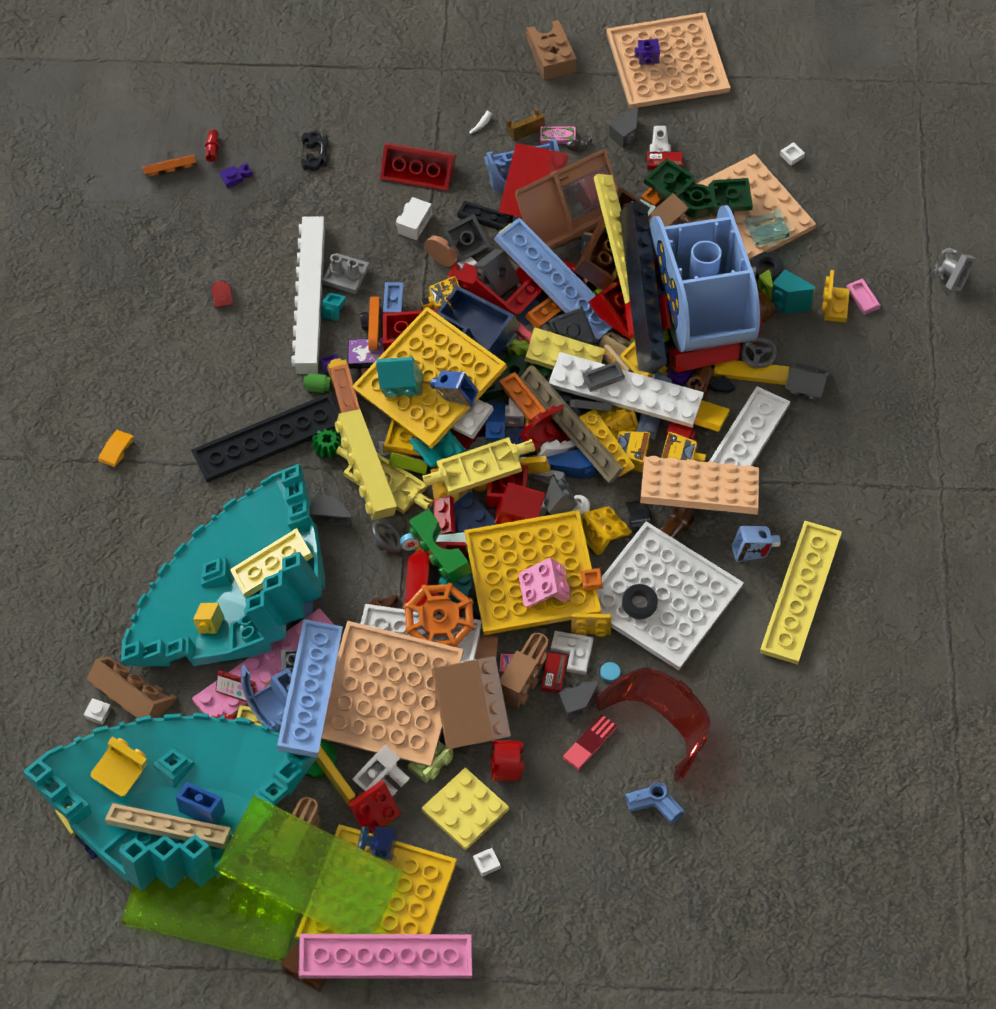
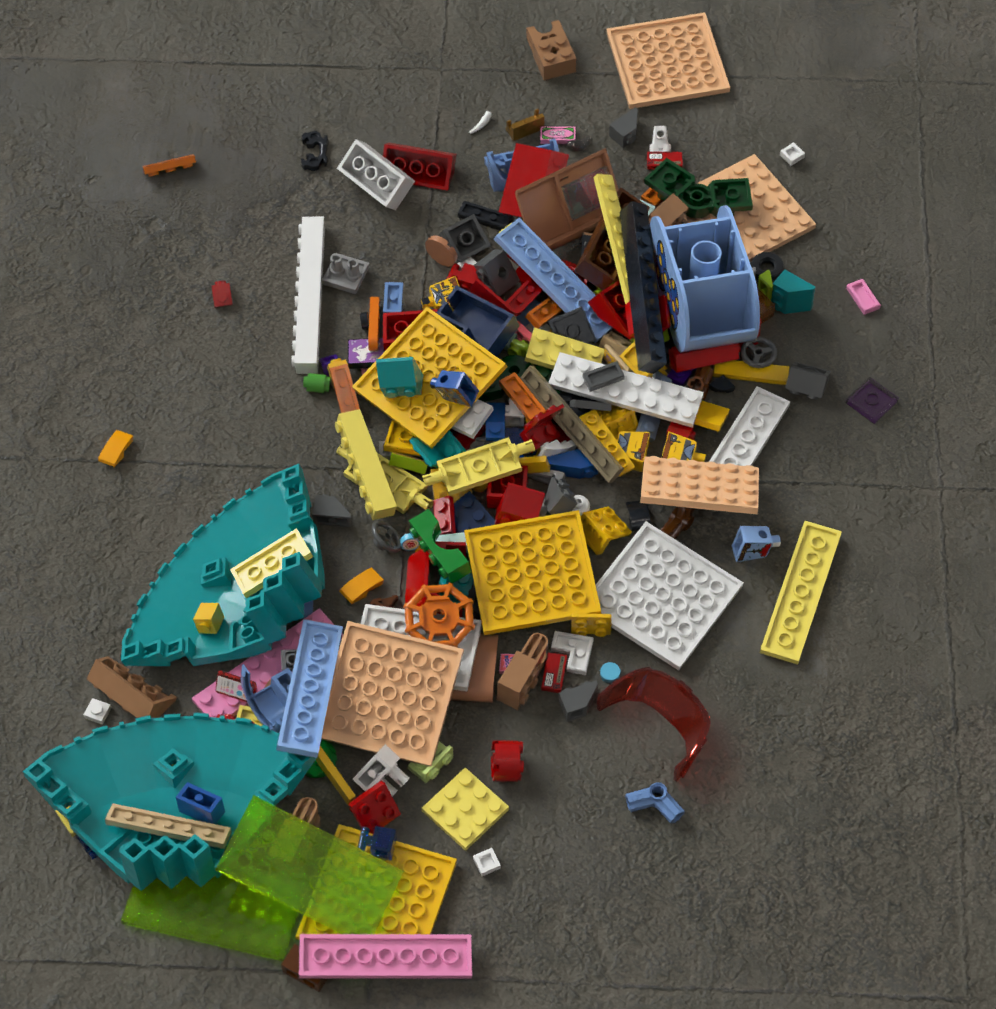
(119, 767): yellow bracket -> none
(211, 145): red pin -> none
(233, 176): dark purple plate -> none
(265, 438): black plate -> none
(326, 443): green gear -> none
(331, 306): teal bracket -> none
(360, 585): none -> light orange slope
(375, 174): none -> white brick
(414, 218): white brick -> none
(471, 702): medium nougat slope -> none
(543, 582): bright pink bracket -> none
(589, 742): tile -> none
(591, 579): orange tile -> none
(642, 590): black tyre -> none
(648, 51): dark purple brick -> none
(767, 232): clear light blue plate -> none
(835, 301): yellow bracket -> none
(872, 400): none -> clear smoke tile
(958, 270): light grey piece -> none

